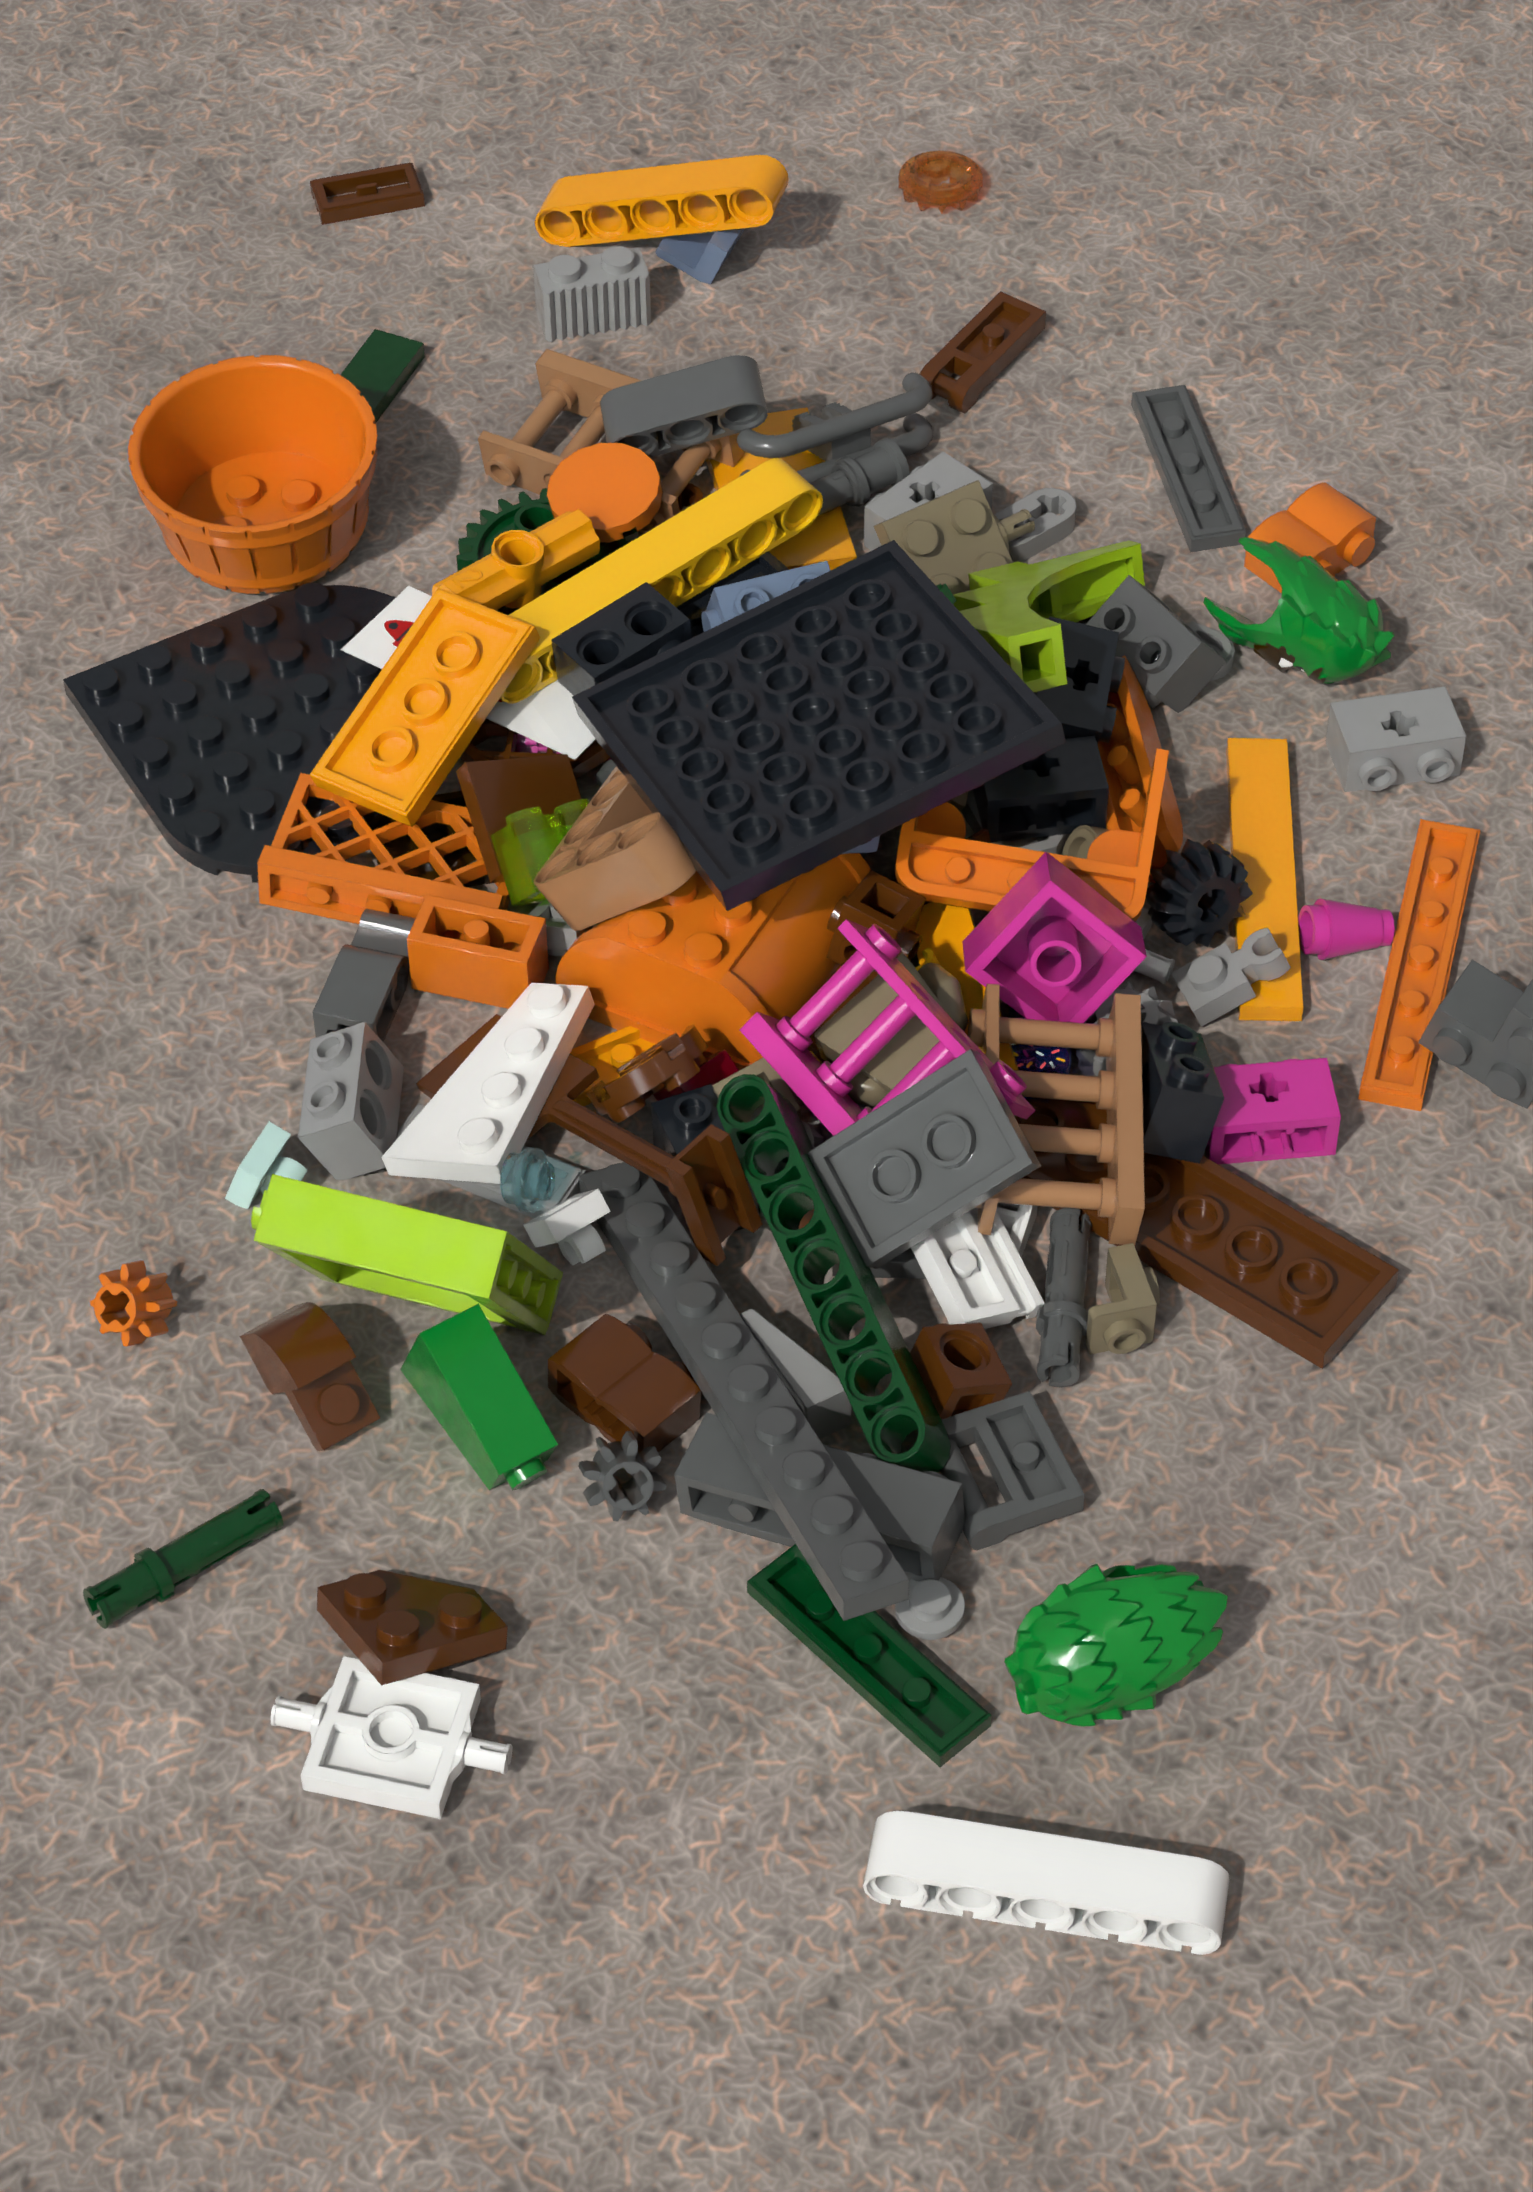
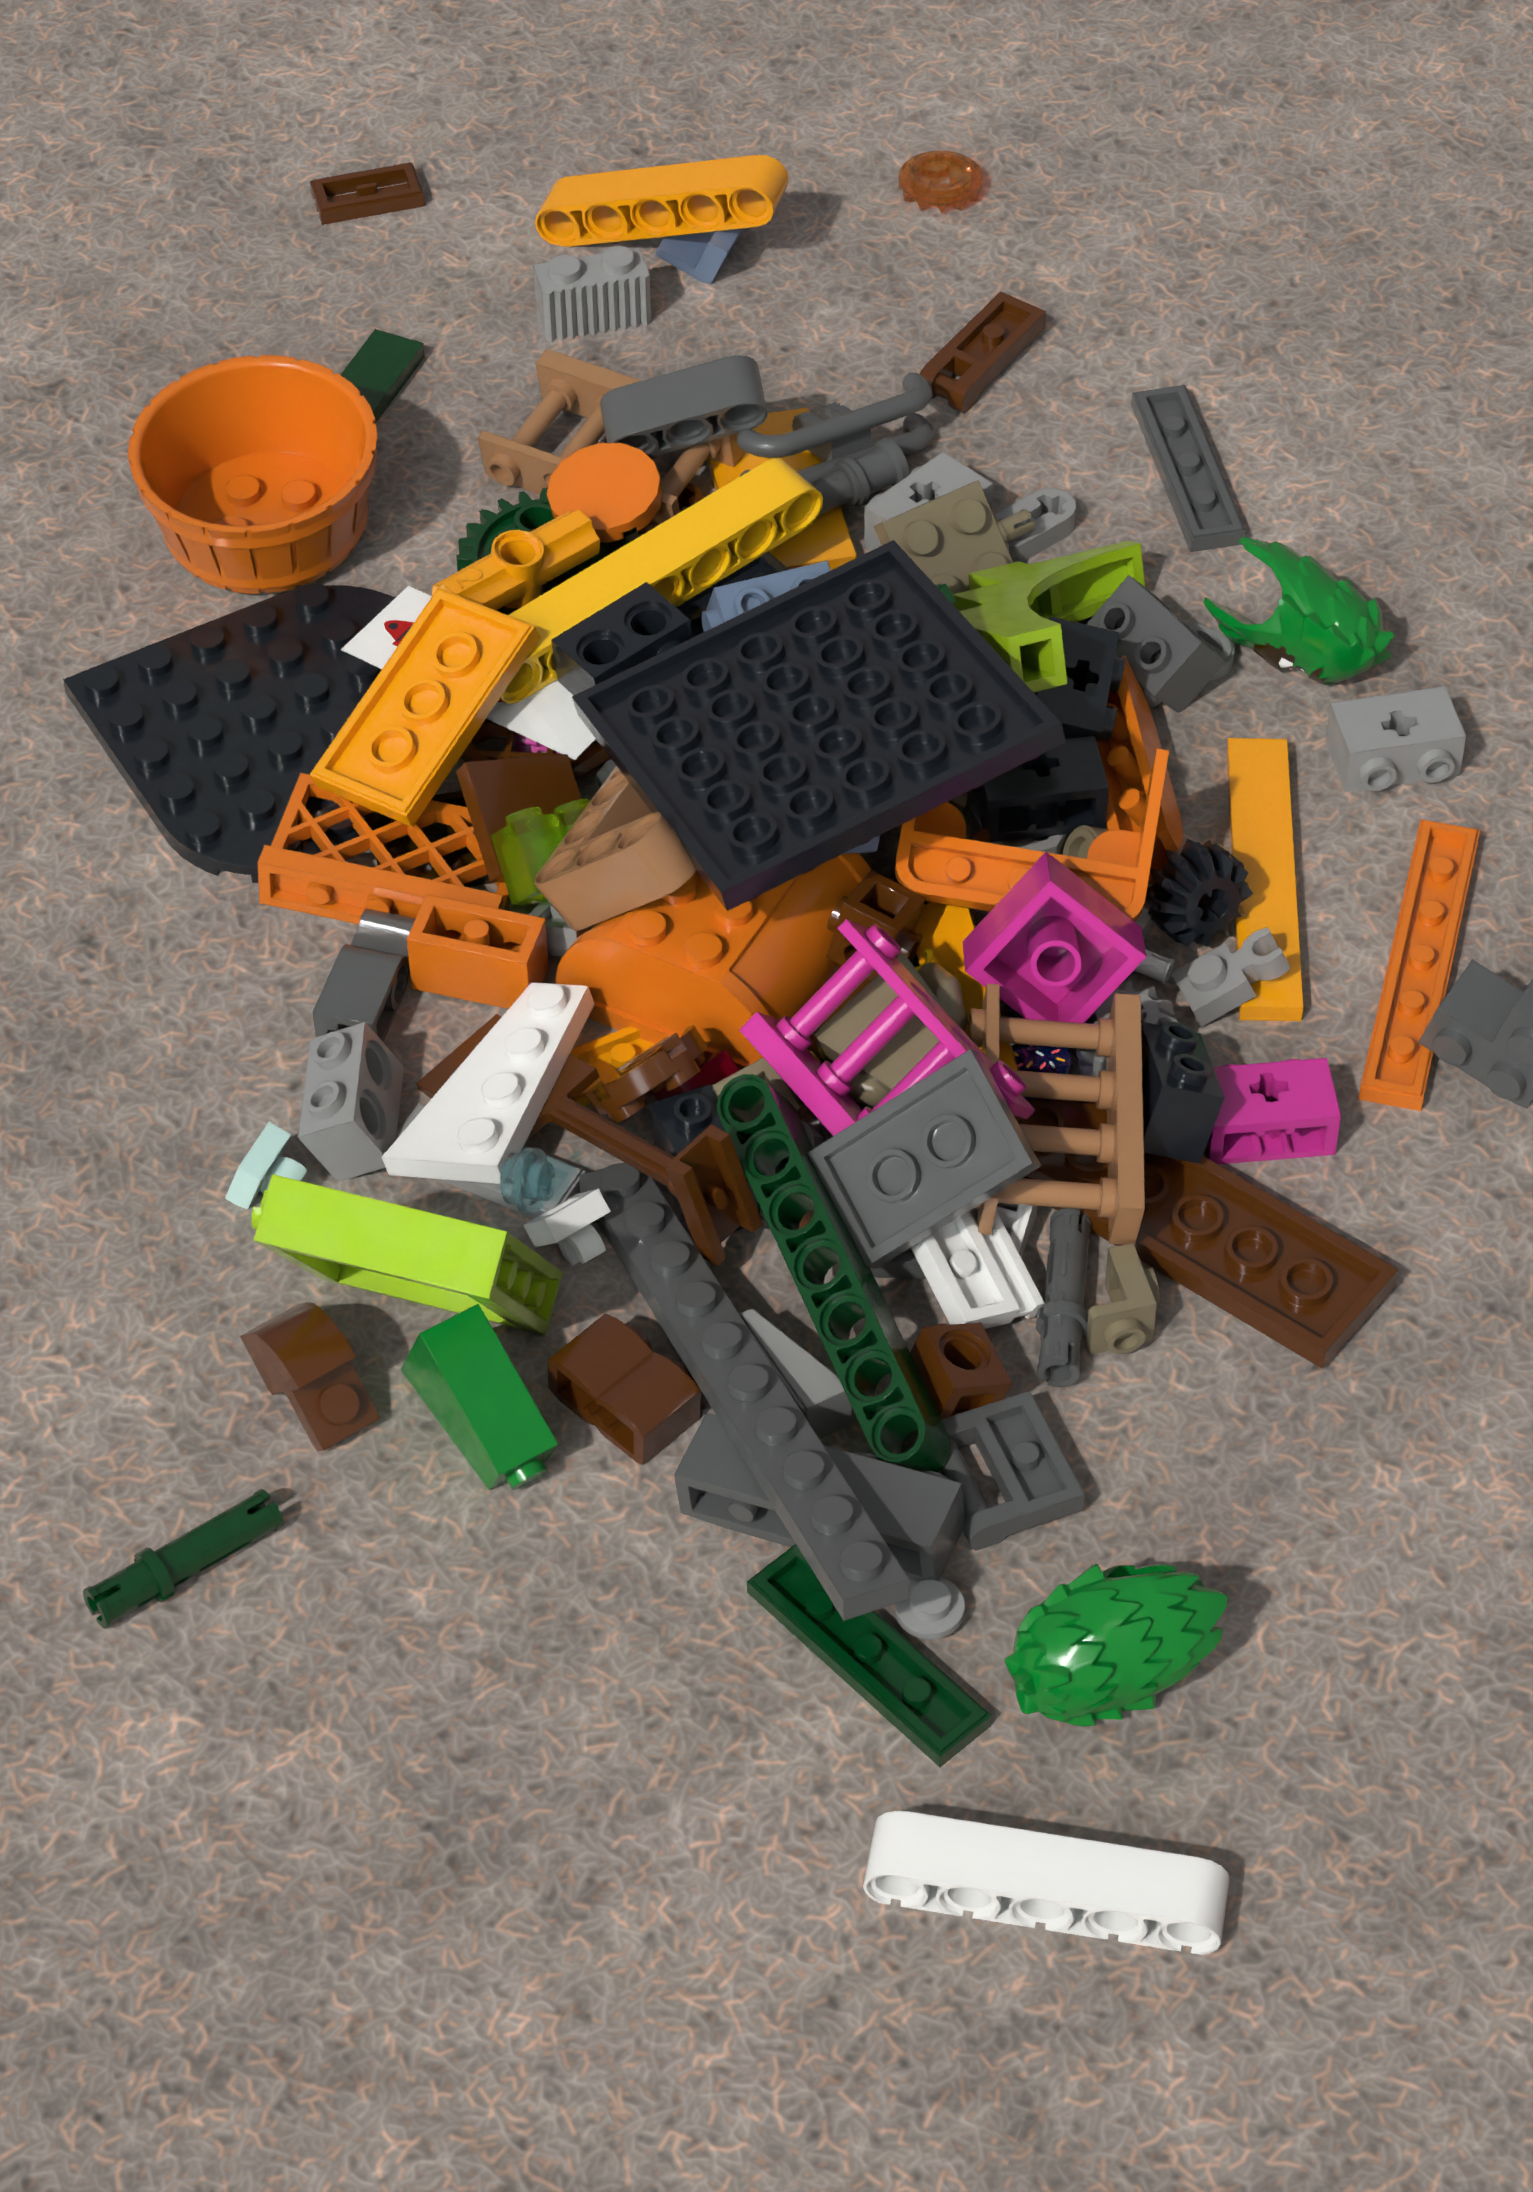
(133, 1303): orange gear -> none
(391, 1741): white plate -> none
(409, 1623): reddish brown plate -> none
(628, 1495): dark grey gear -> none
(1320, 526): orange brick -> none
(1343, 928): dark pink cone -> none

